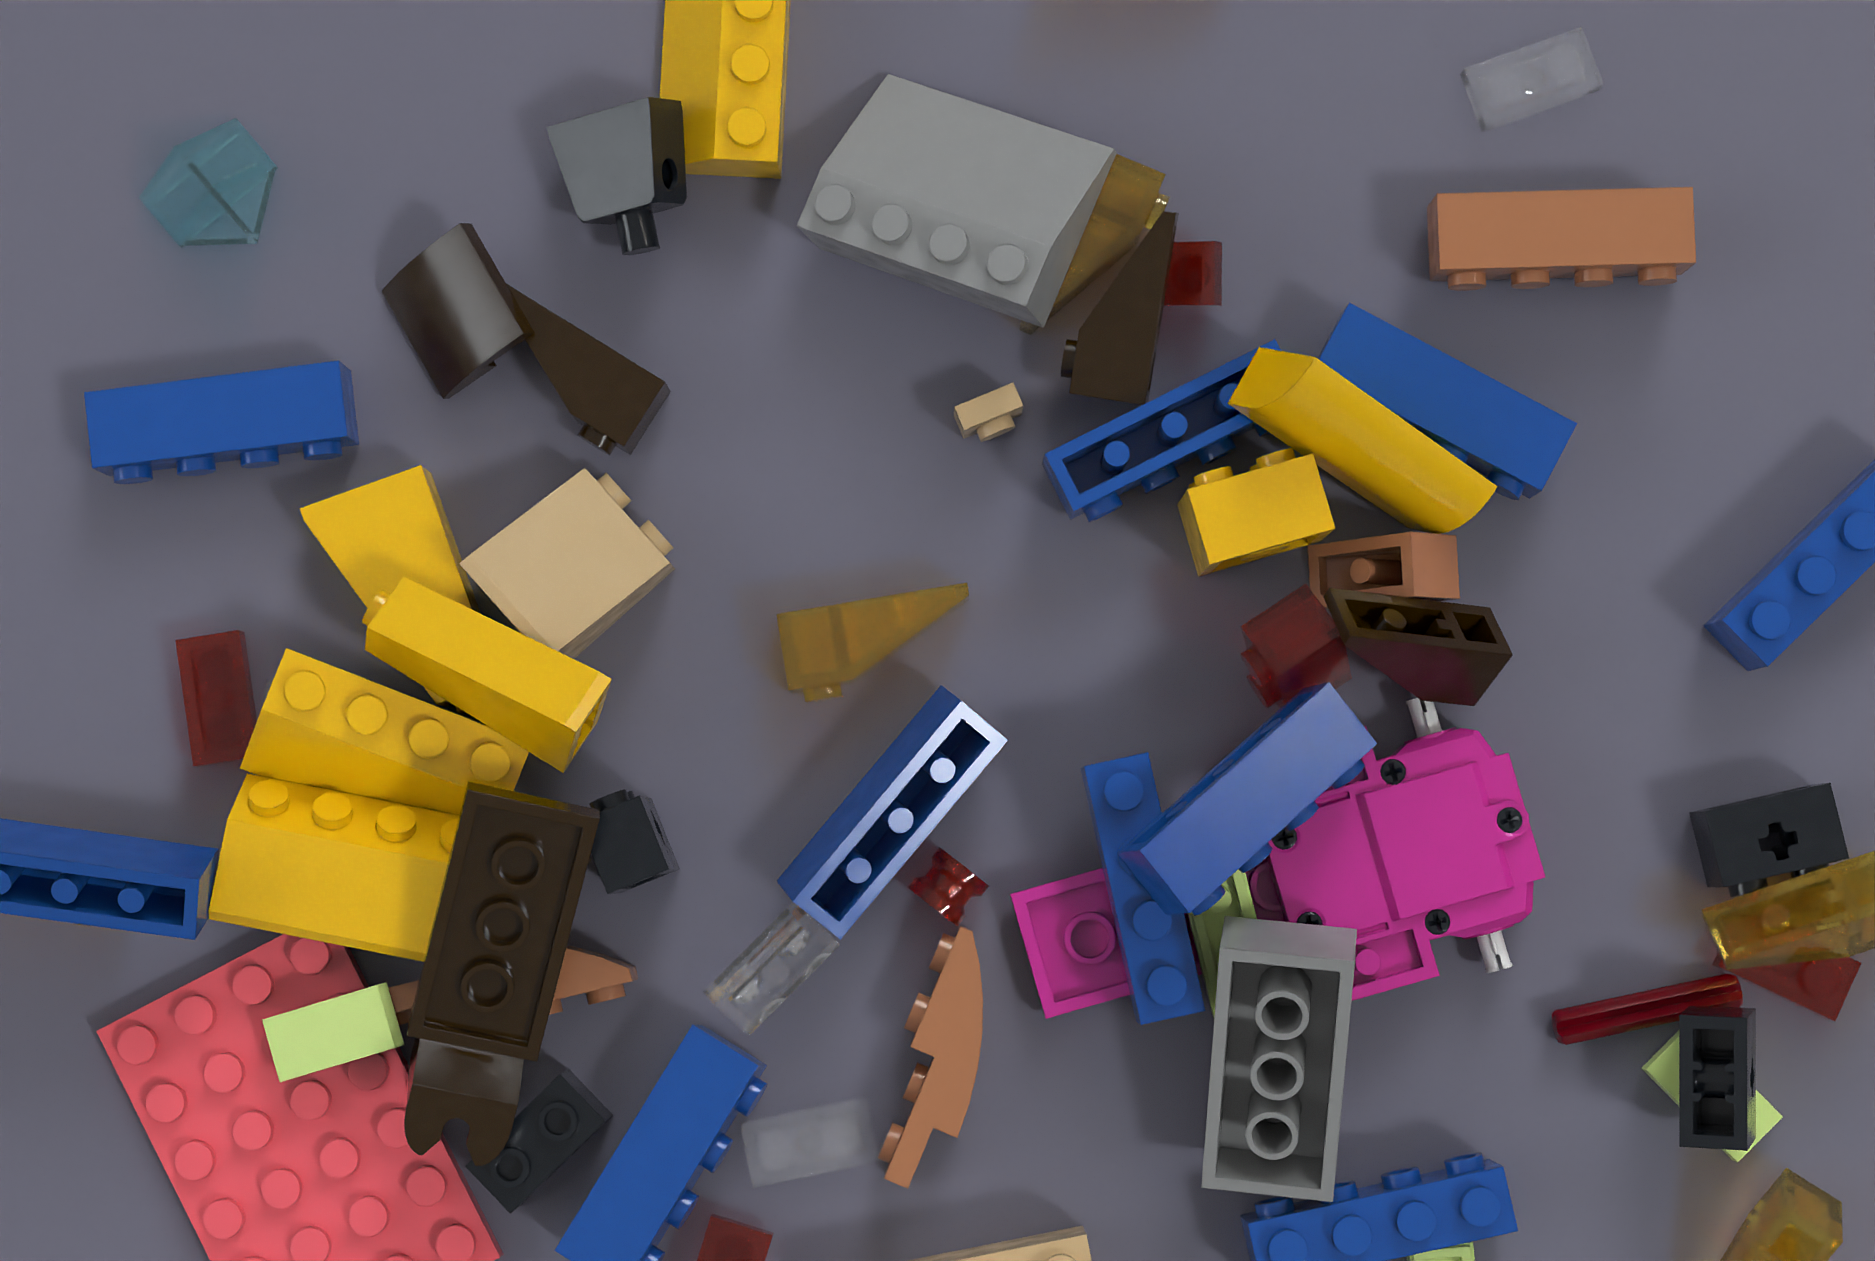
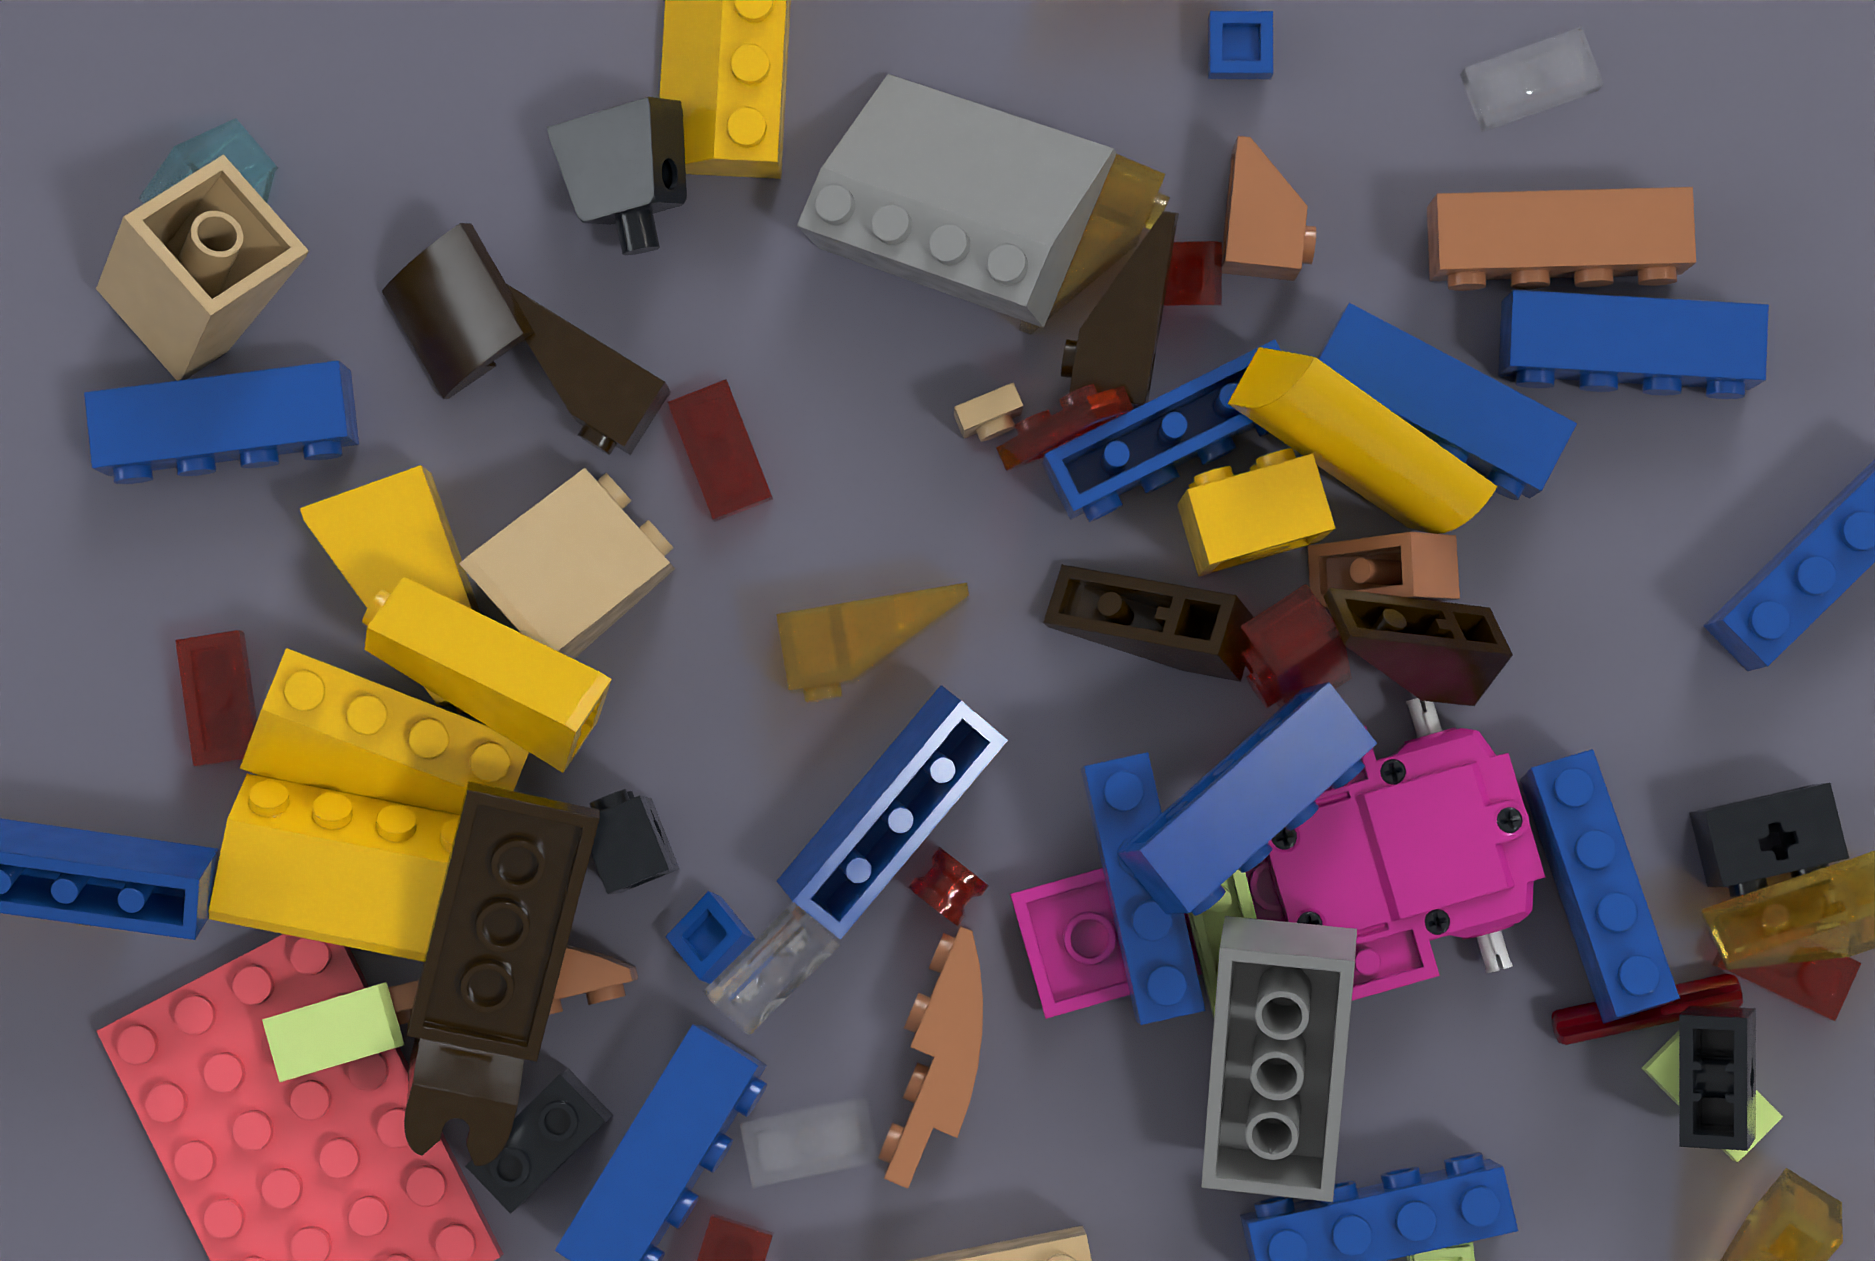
(198, 266): none -> tan slope
(710, 937): none -> blue plate
(720, 450): none -> clear red plate
(1043, 432): none -> clear red plate
(1152, 620): none -> dark brown slope
(1240, 45): none -> blue plate
(1263, 219): none -> nougat slope
(1598, 886): none -> blue brick
(1634, 342): none -> blue brick

